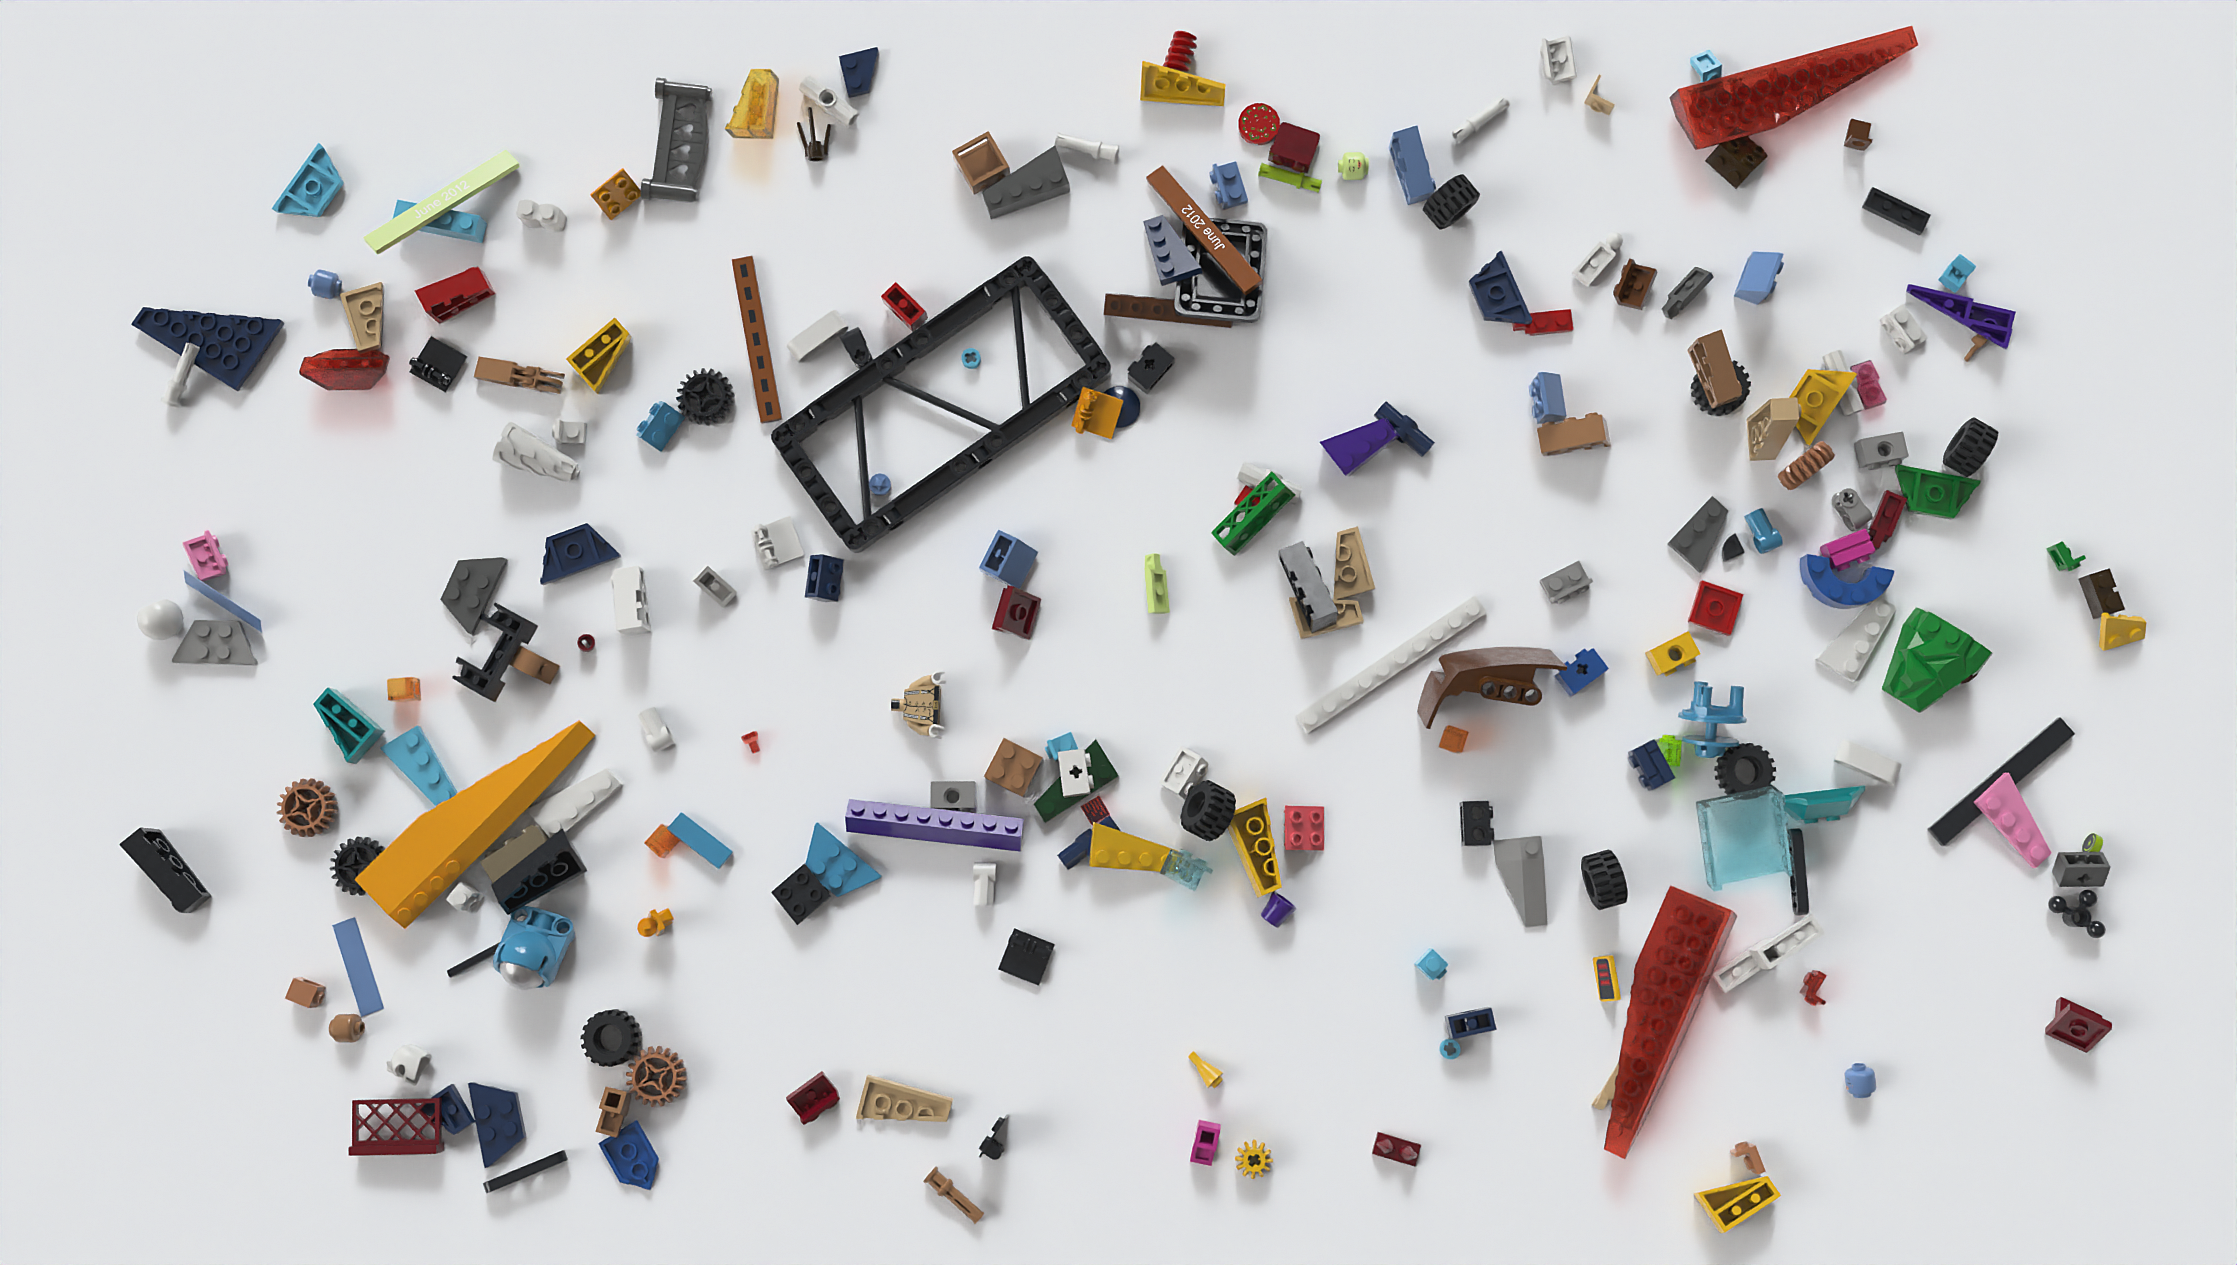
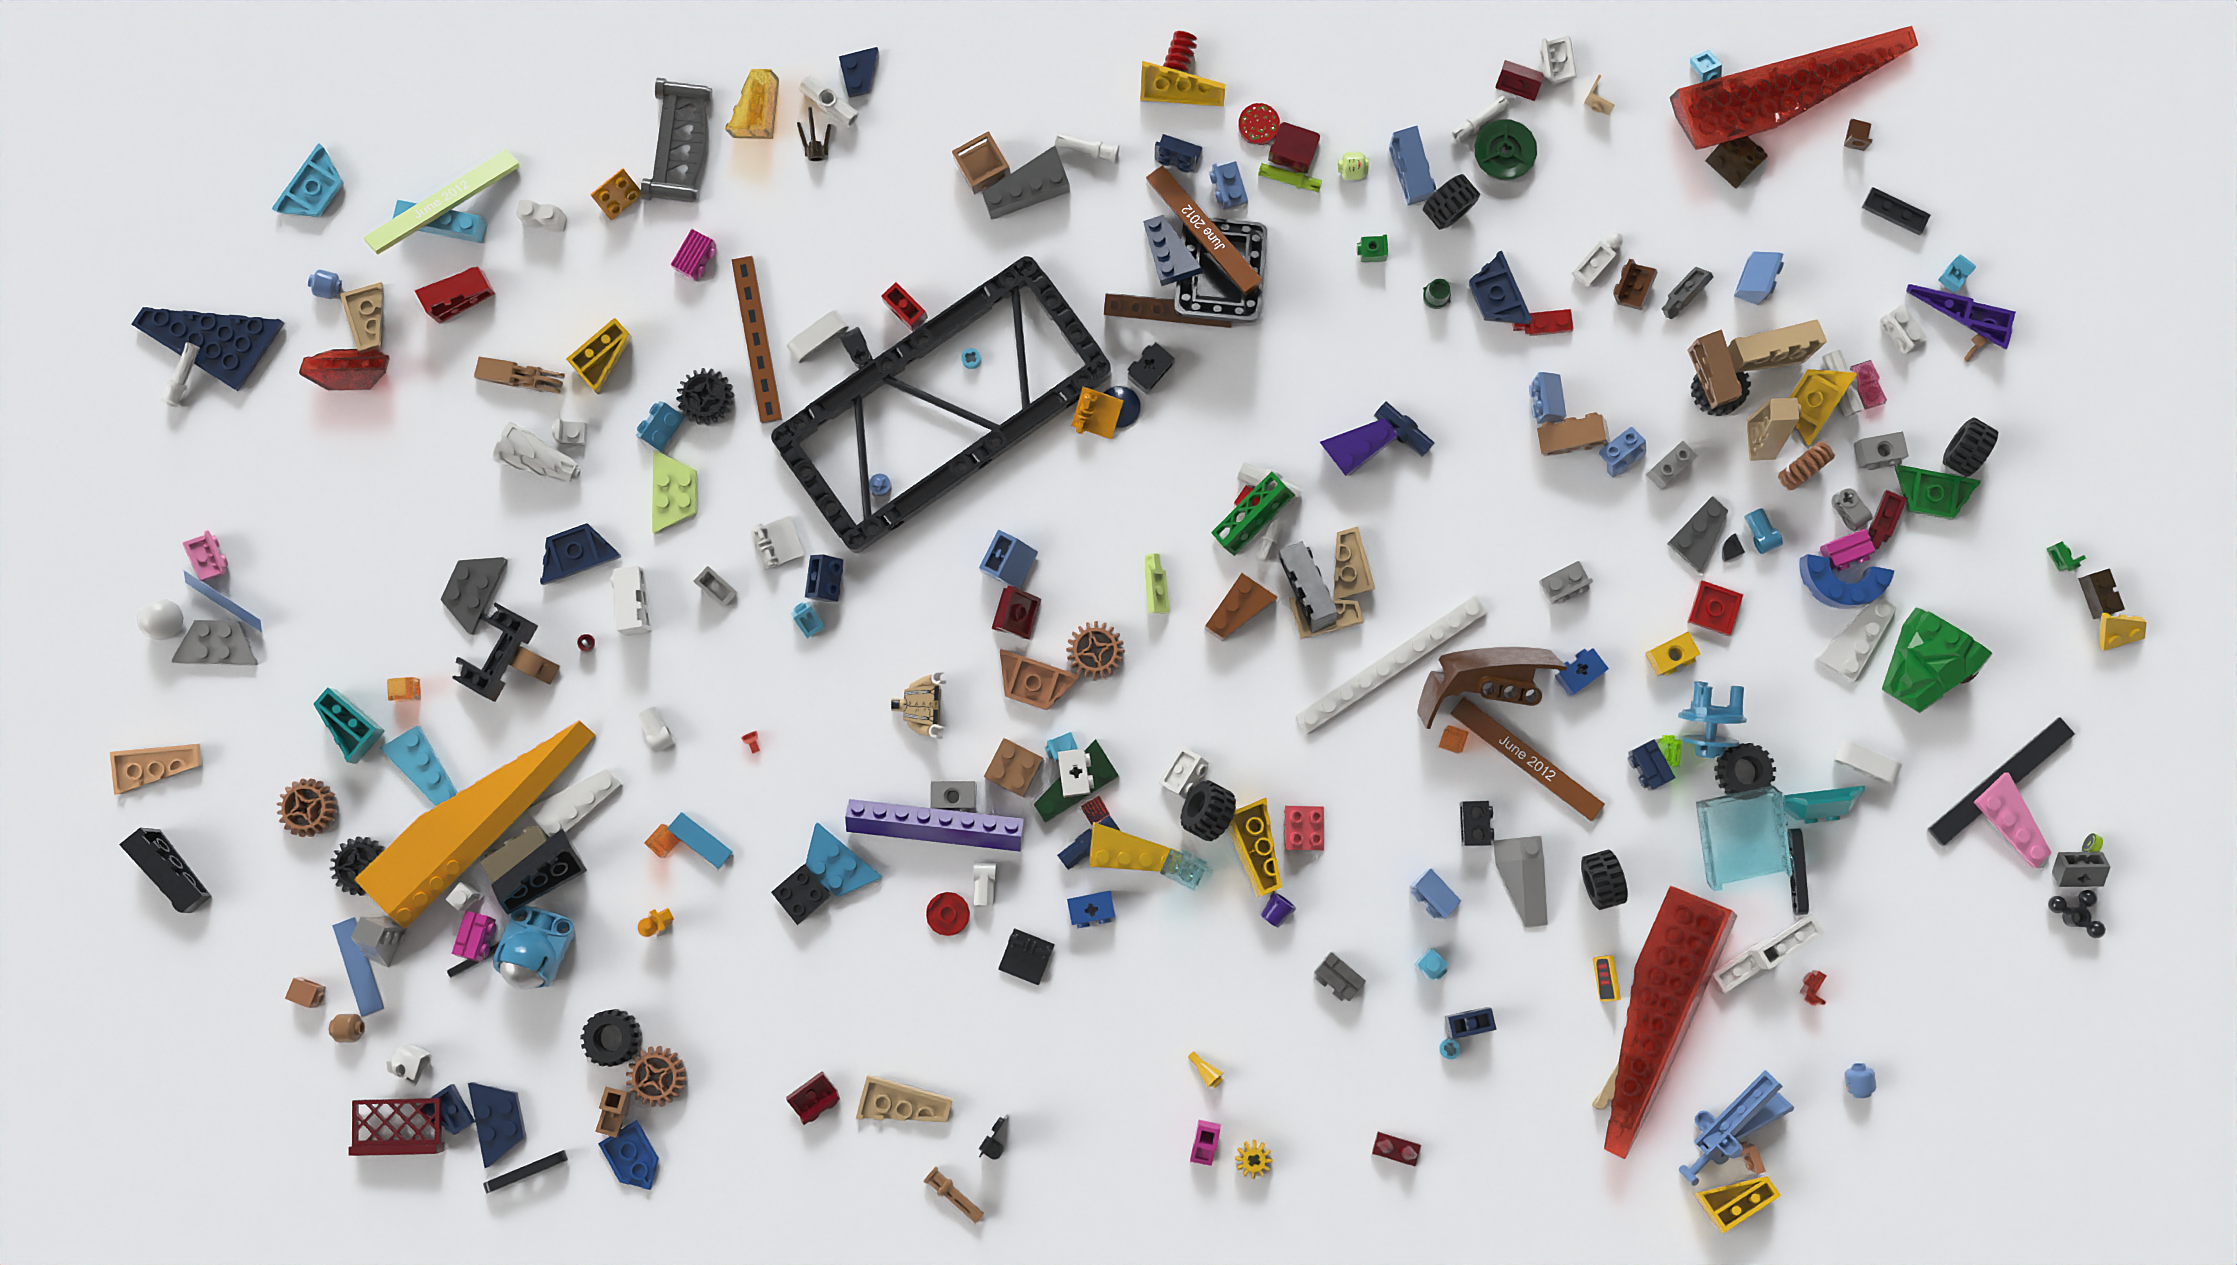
(143, 766): none -> light nougat wing
(378, 938): none -> light grey wedge
(437, 364): black hinge -> none
(474, 936): none -> dark pink brick
(673, 492): none -> yellowish green wing
(694, 255): none -> dark pink brick
(807, 619): none -> medium azure bracket
(947, 913): none -> red tile
(1033, 680): none -> nougat wing
(1086, 654): none -> nougat gear
(1101, 900): none -> blue brick
(1177, 153): none -> dark blue bracket
(1238, 607): none -> dark orange wedge
(1269, 540): none -> white axle
(1339, 977): none -> flat silver brick
(1372, 255): none -> green brick
(1435, 894): none -> medium blue slope
(1437, 294): none -> dark green piece
(1513, 137): none -> dark green piece
(1519, 80): none -> dark red panel
(1527, 759): none -> dark orange tile
(1623, 451): none -> medium blue bracket
(1671, 465): none -> light grey brick
(1746, 1114): none -> medium blue piece
(1777, 347): none -> tan wedge
(2077, 1025): dark red bracket -> none

